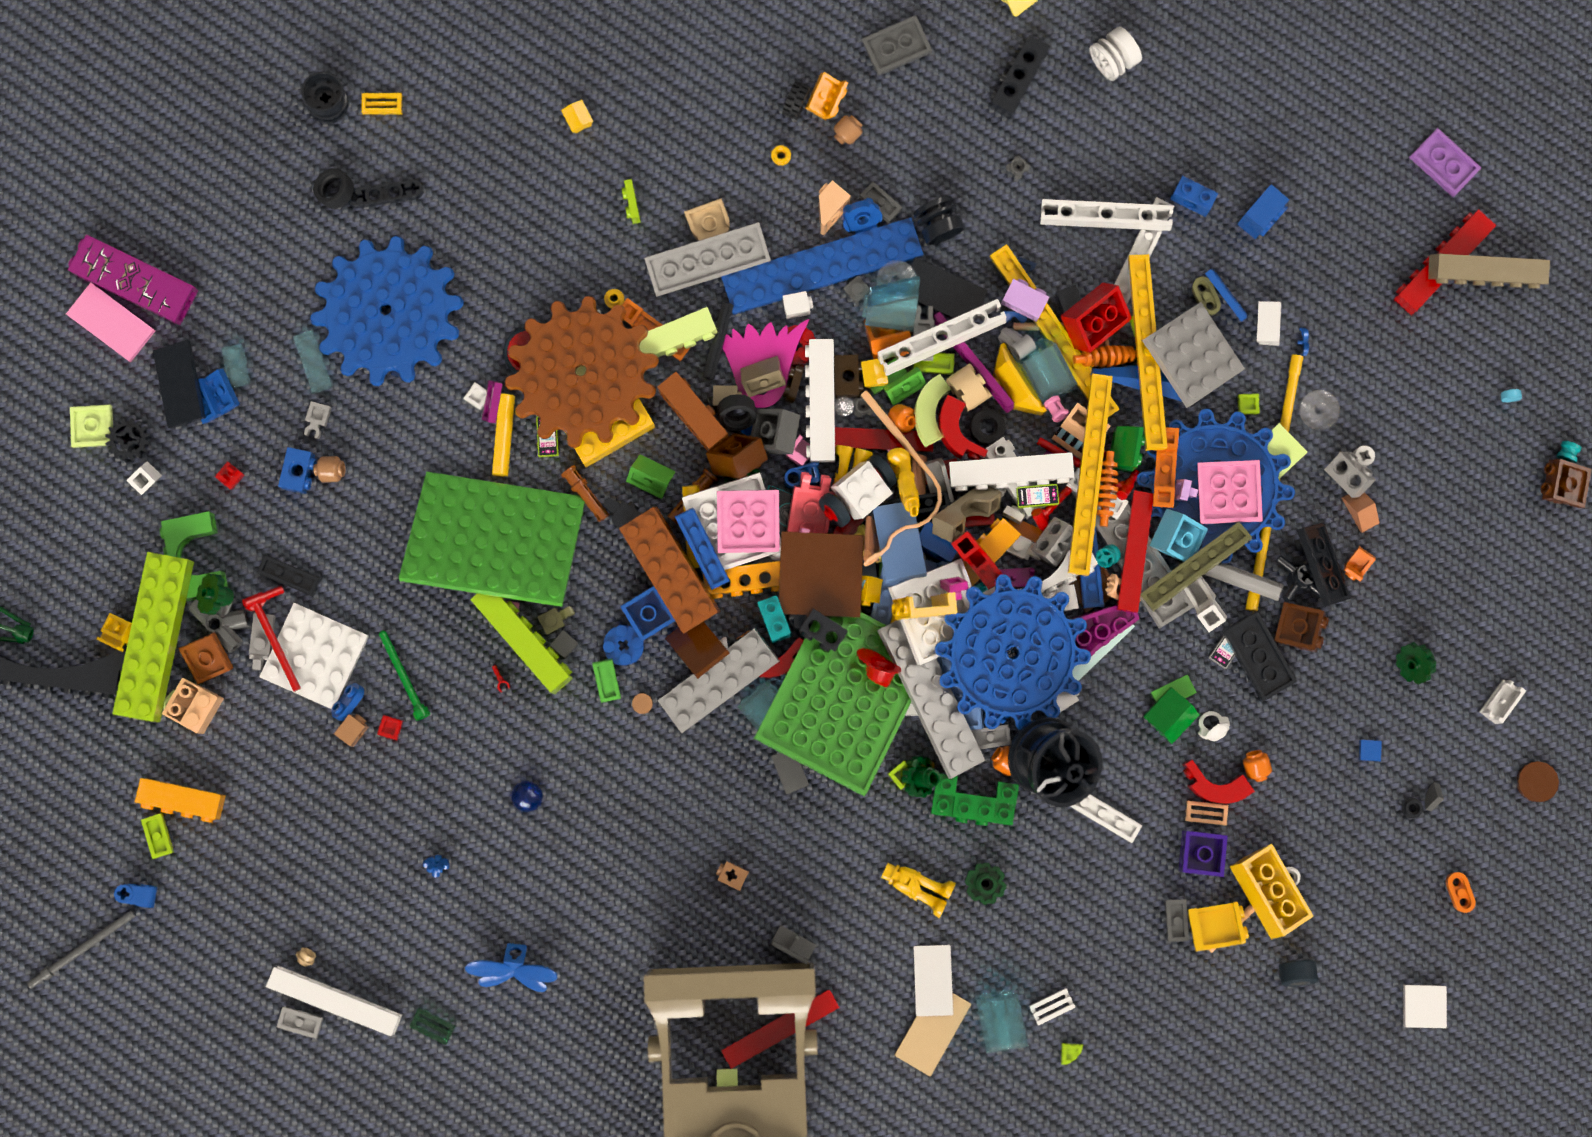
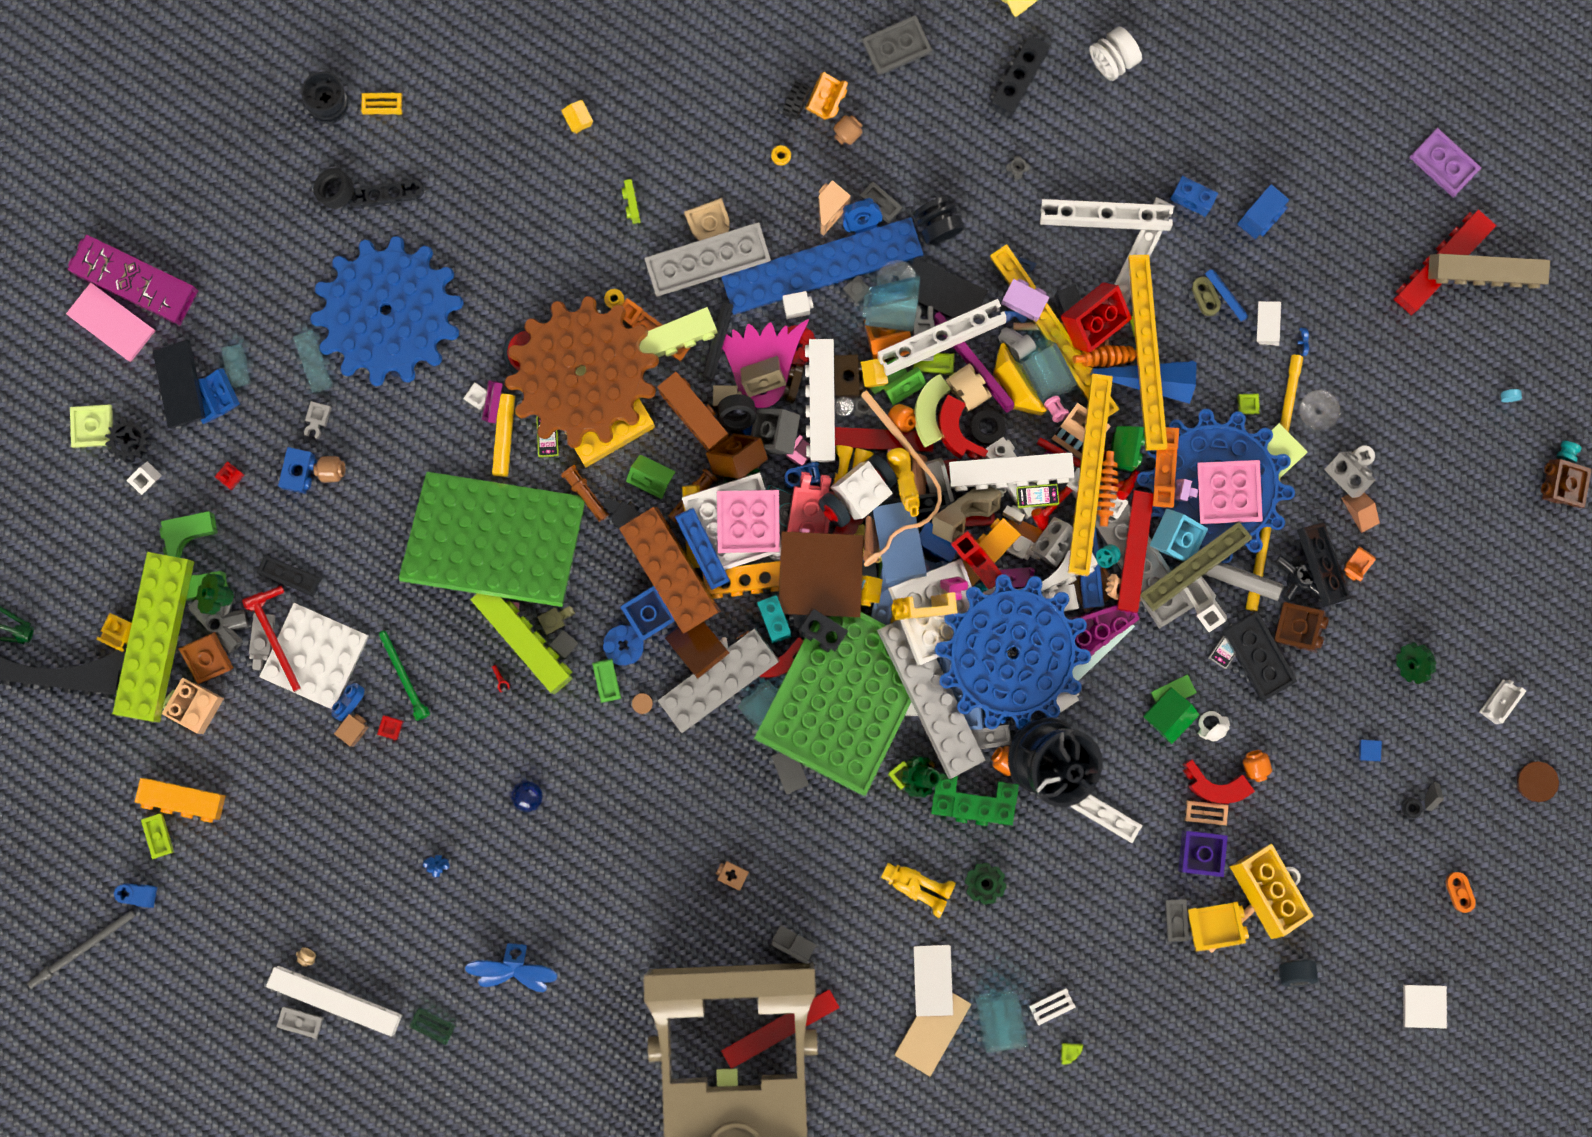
(878, 667): red piece -> none
(1193, 354): light grey plate -> none

